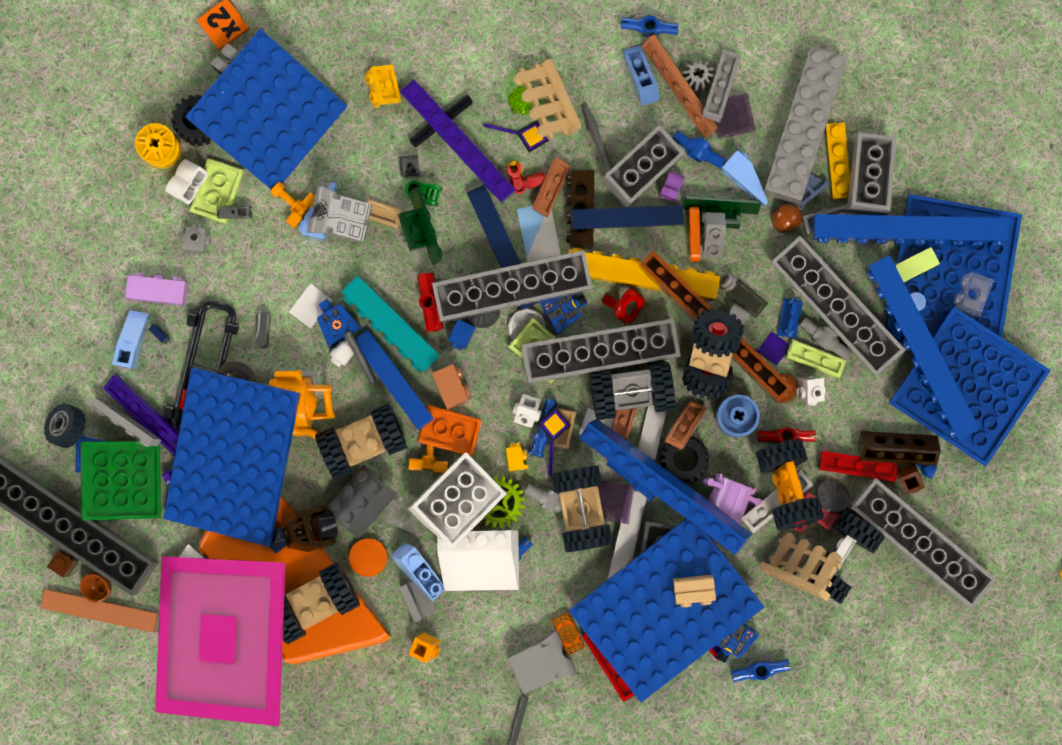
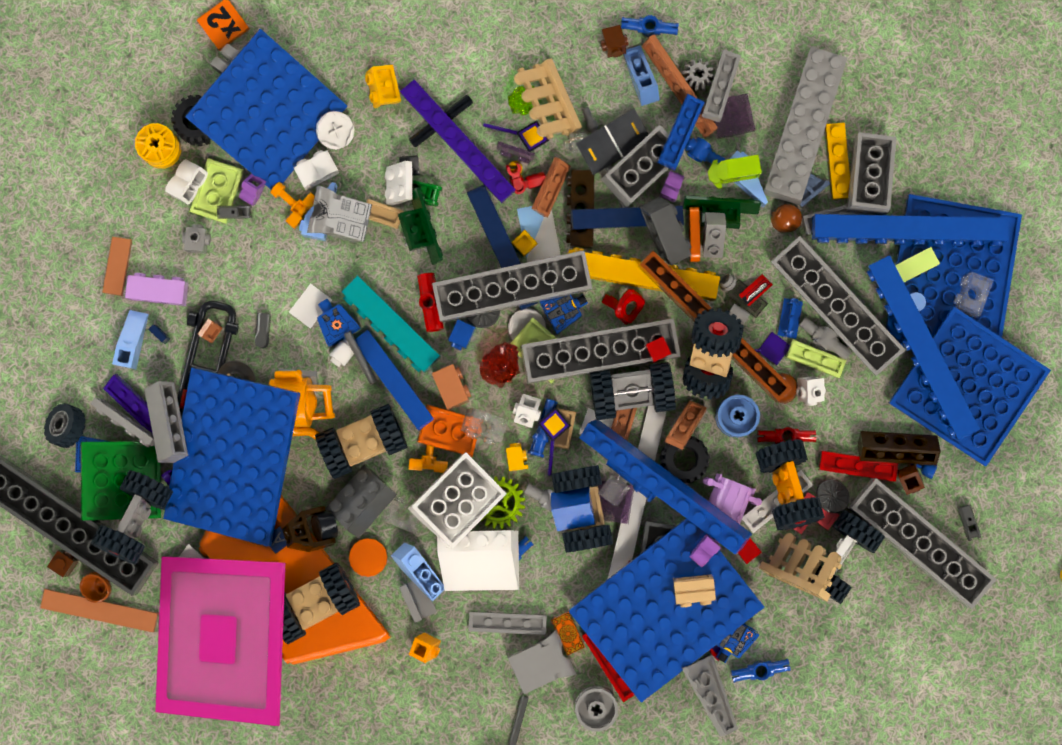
(117, 266): none -> nougat tile
(145, 493): none -> black plate
(166, 422): none -> light grey brick
(210, 331): none -> nougat tile
(250, 192): none -> medium lavender leg
(316, 169): none -> white brick
(335, 130): none -> white tile
(398, 183): none -> white plate
(495, 426): none -> clear brick
(500, 365): none -> clear red hair
(507, 623): none -> light grey plate
(523, 155): none -> clear purple plate
(524, 243): none -> yellow tile
(570, 144): none -> clear head
(572, 509): none -> blue slope
(600, 719): none -> light grey wheel
(612, 141): none -> black sticker
(614, 41): none -> reddish brown brick
(614, 489): none -> clear brick
(658, 349): none -> red tile
(666, 230): none -> dark grey brick
(680, 132): none -> blue tile
(704, 550): none -> medium lavender leg
(710, 691): none -> light grey wing
(734, 170): none -> lime piece
(749, 551): none -> red tile
(755, 290): none -> sticker
(968, 519): none -> dark grey bar

